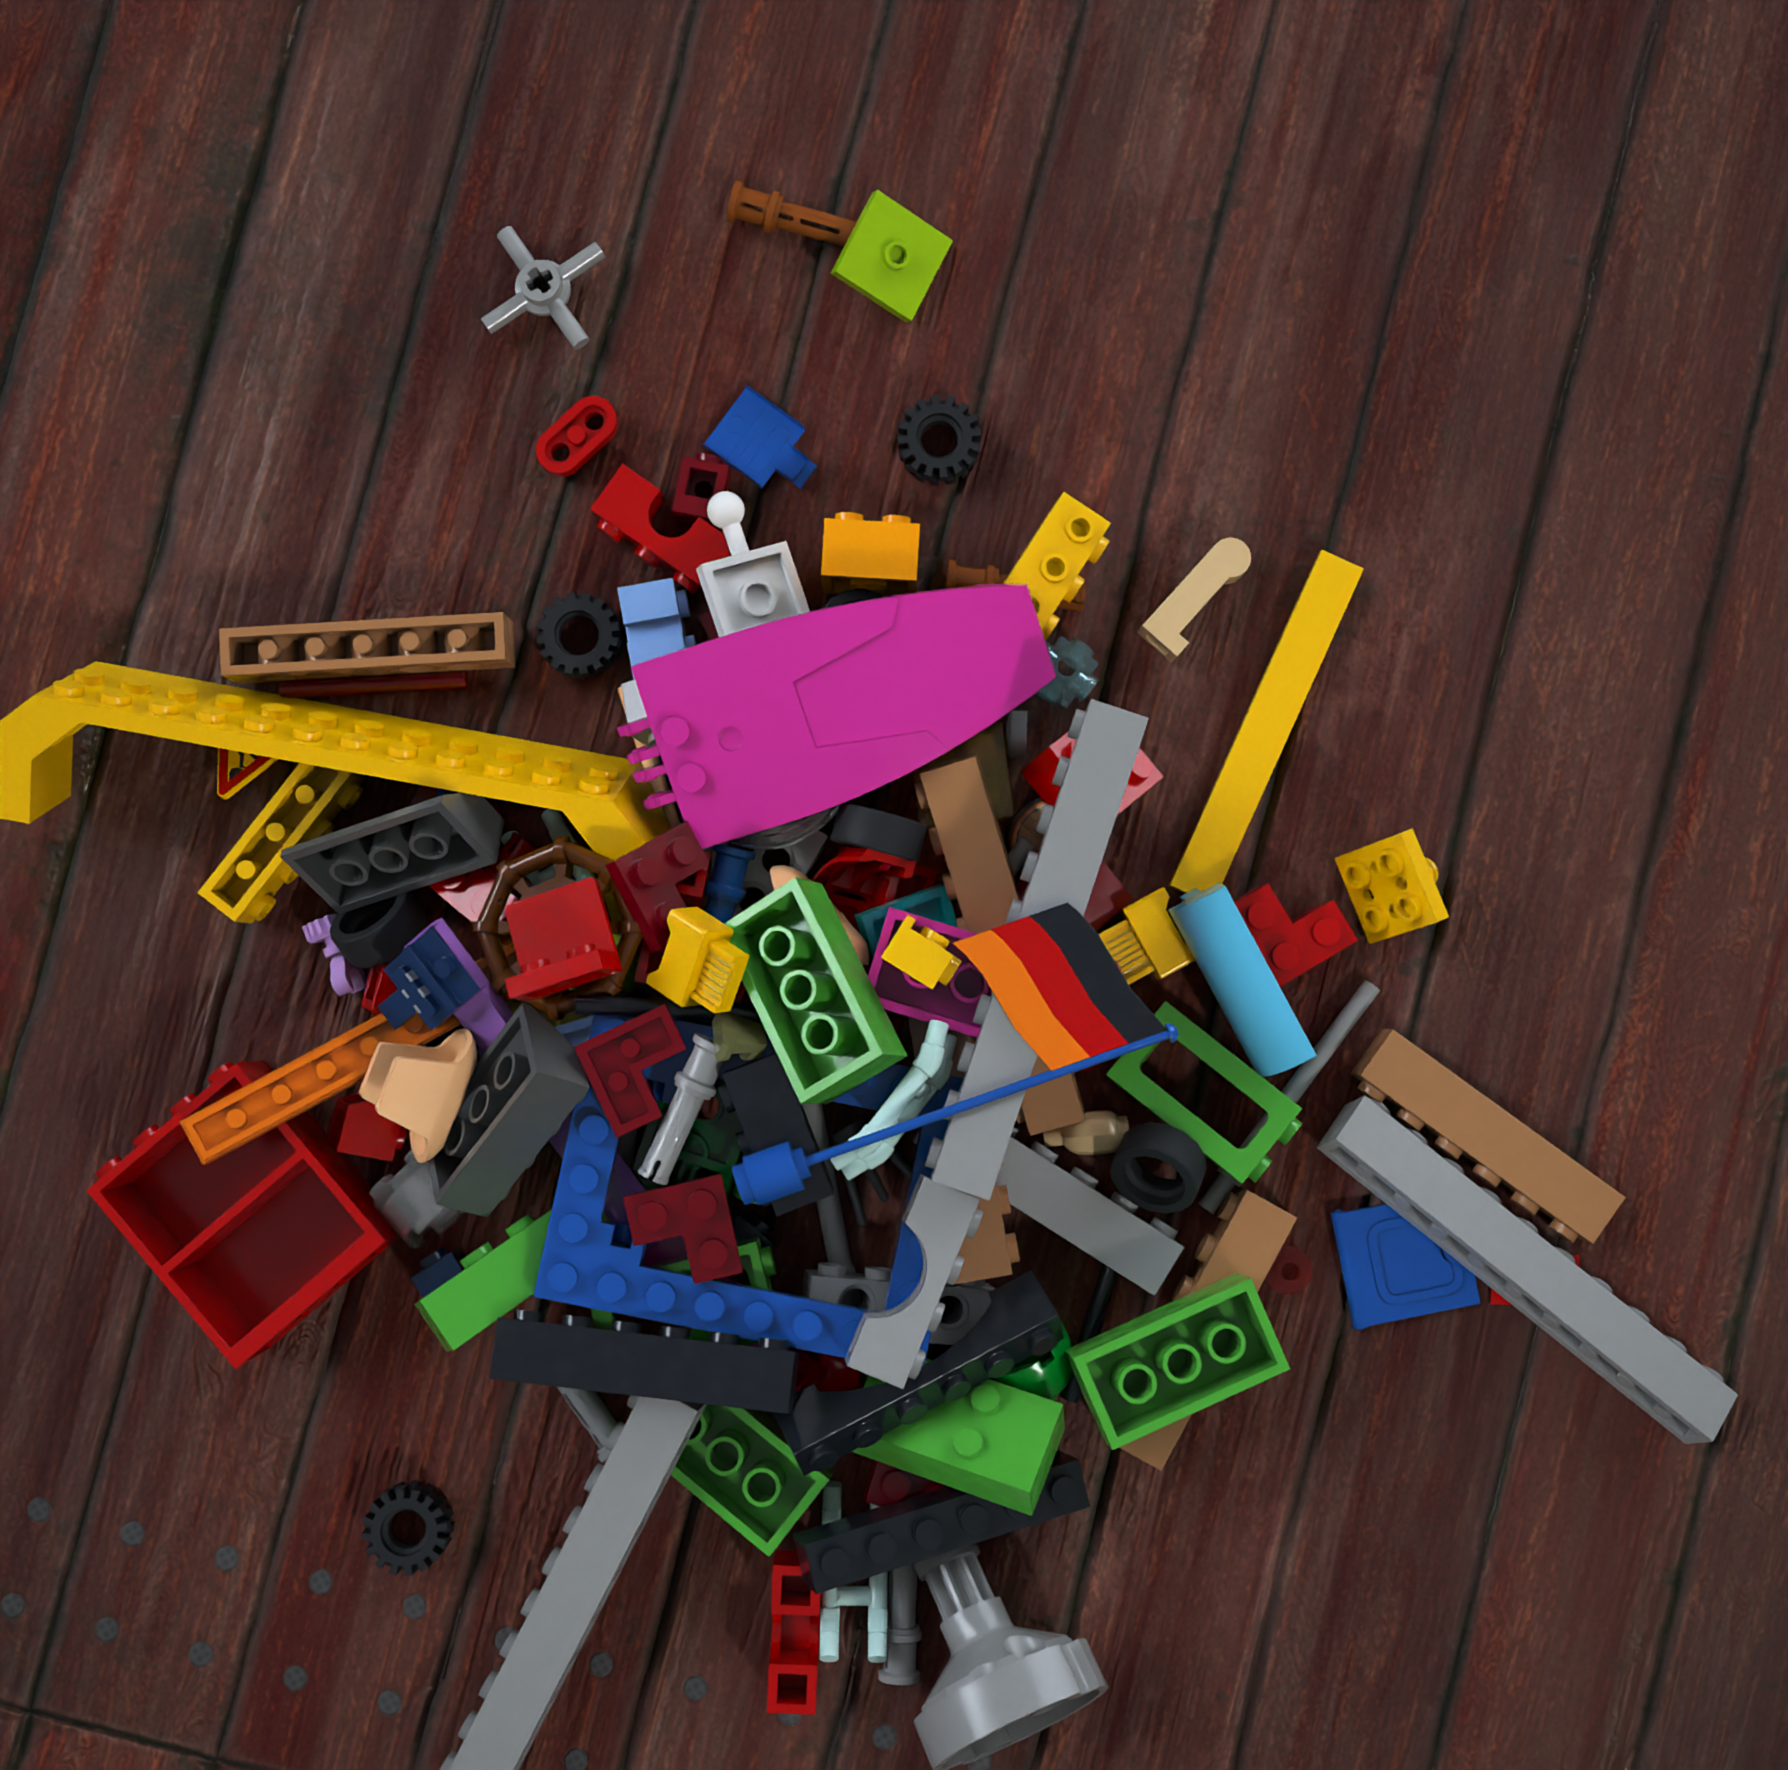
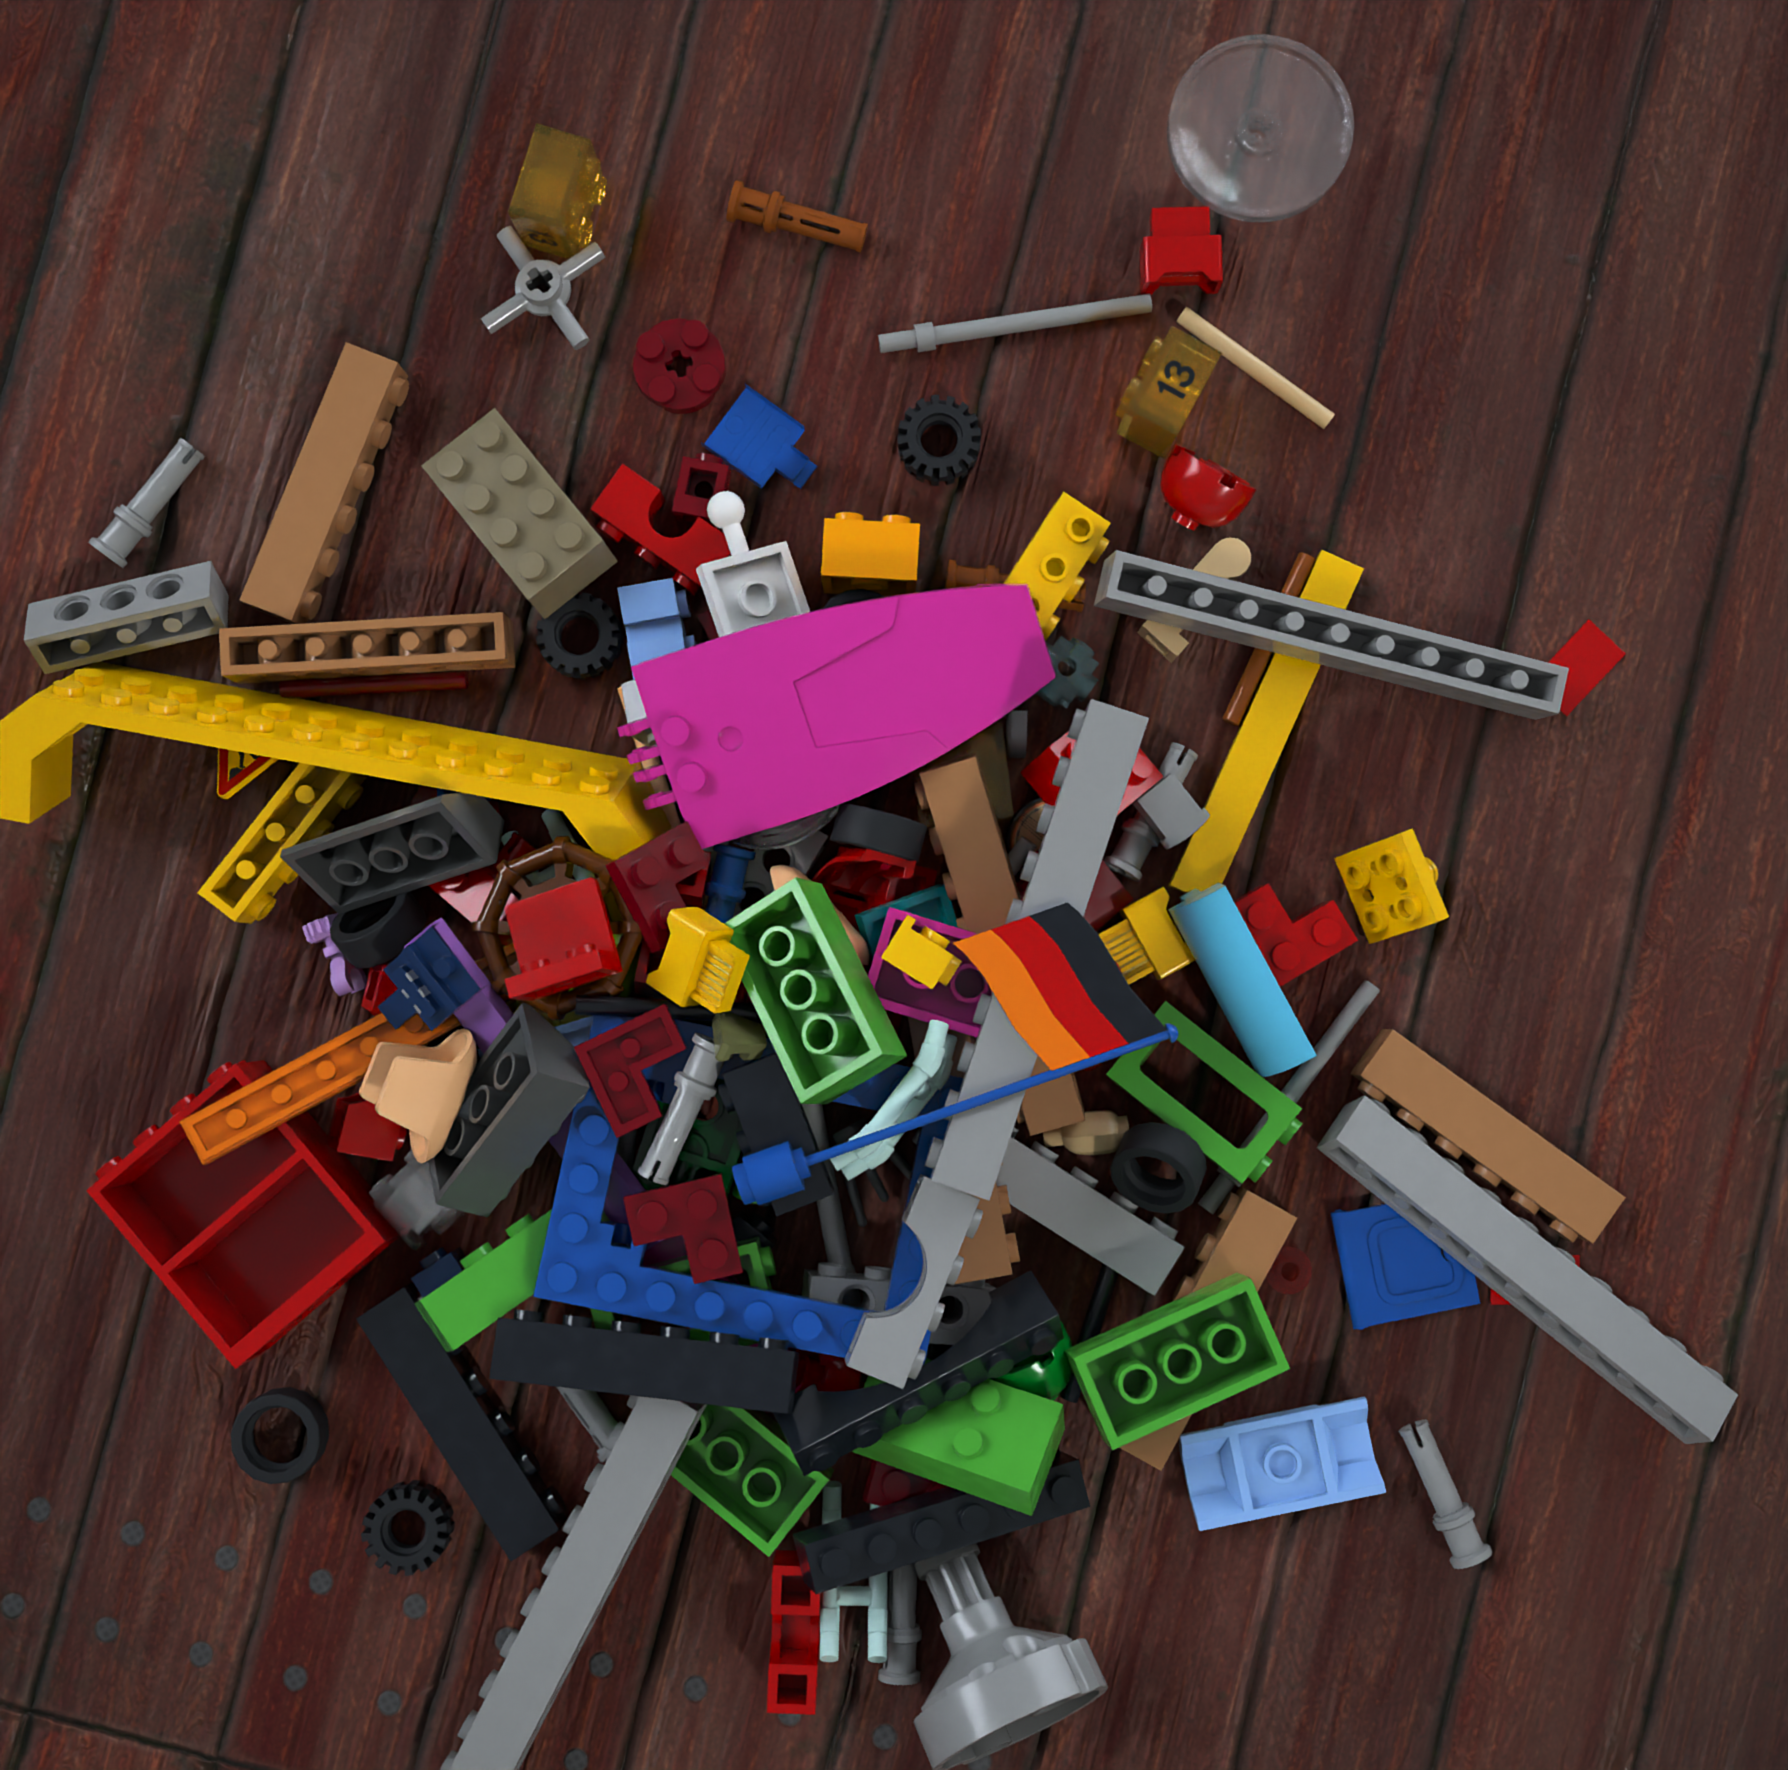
(126, 617): none -> light grey brick
(134, 520): none -> light grey pin
(247, 1452): none -> black tyre
(326, 486): none -> medium nougat brick
(465, 1425): none -> black brick
(519, 513): none -> dark tan brick
(557, 192): none -> clear yellow brick
(573, 433): red plate -> none
(691, 341): none -> dark red plate
(891, 256): lime plate -> none
(926, 336): none -> light grey bar
(1137, 834): none -> light grey pin
(1171, 384): none -> clear yellow brick
(1171, 811): none -> light grey tile
(1180, 251): none -> red piece
(1202, 490): none -> red cylinder
(1255, 368): none -> tan bar
(1259, 657): none -> dark orange bar
(1269, 91): none -> clear dish
(1280, 1463): none -> light blue piece
(1330, 636): none -> light grey brick
(1451, 1514): none -> light grey pin
(1589, 658): none -> red sticker

